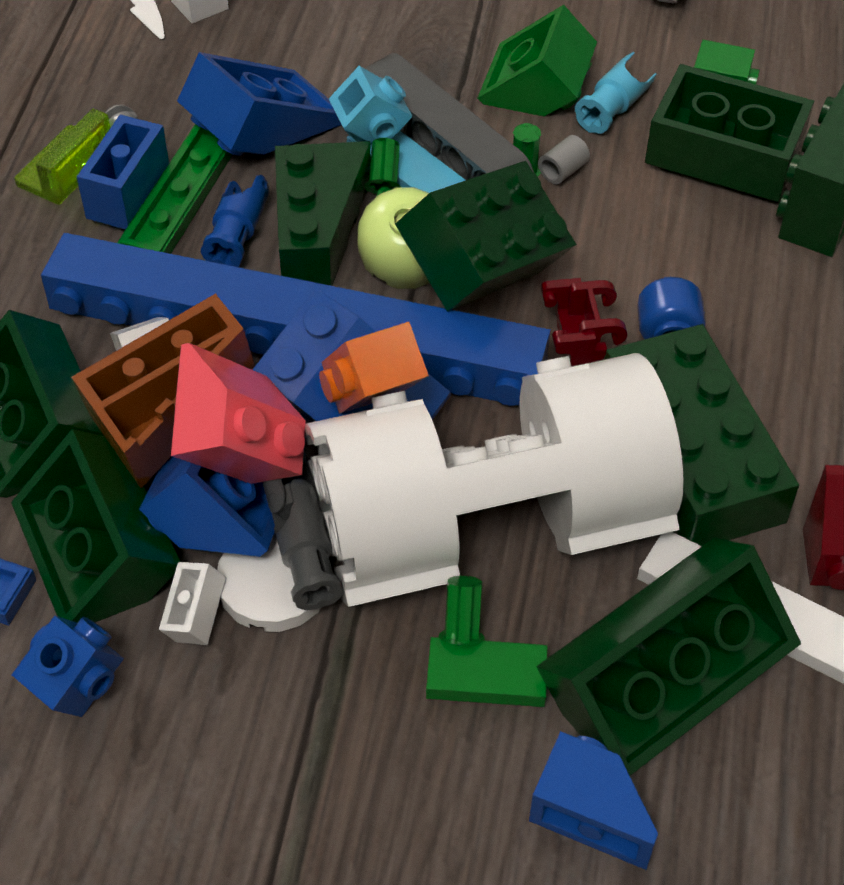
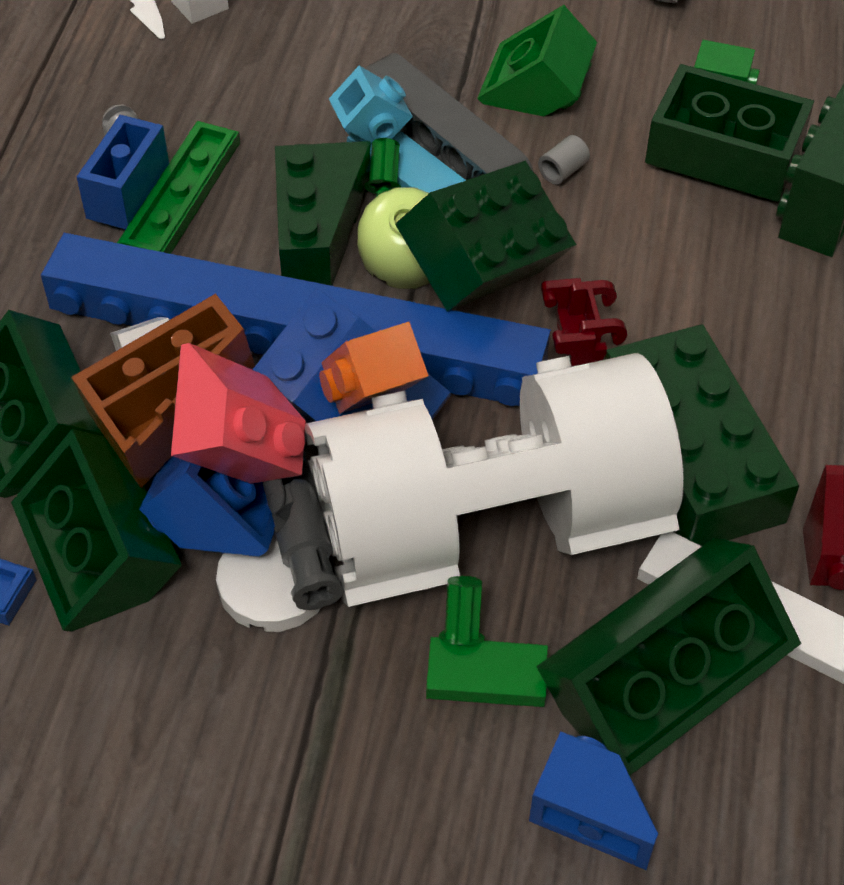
(55, 168): clear neon green panel -> none
(69, 665): blue brick -> none
(192, 603): white piece -> none
(235, 222): blue piece -> none
(254, 104): blue slope -> none
(528, 141): green piece -> none
(612, 96): medium azure piece -> none
(669, 306): blue head -> none

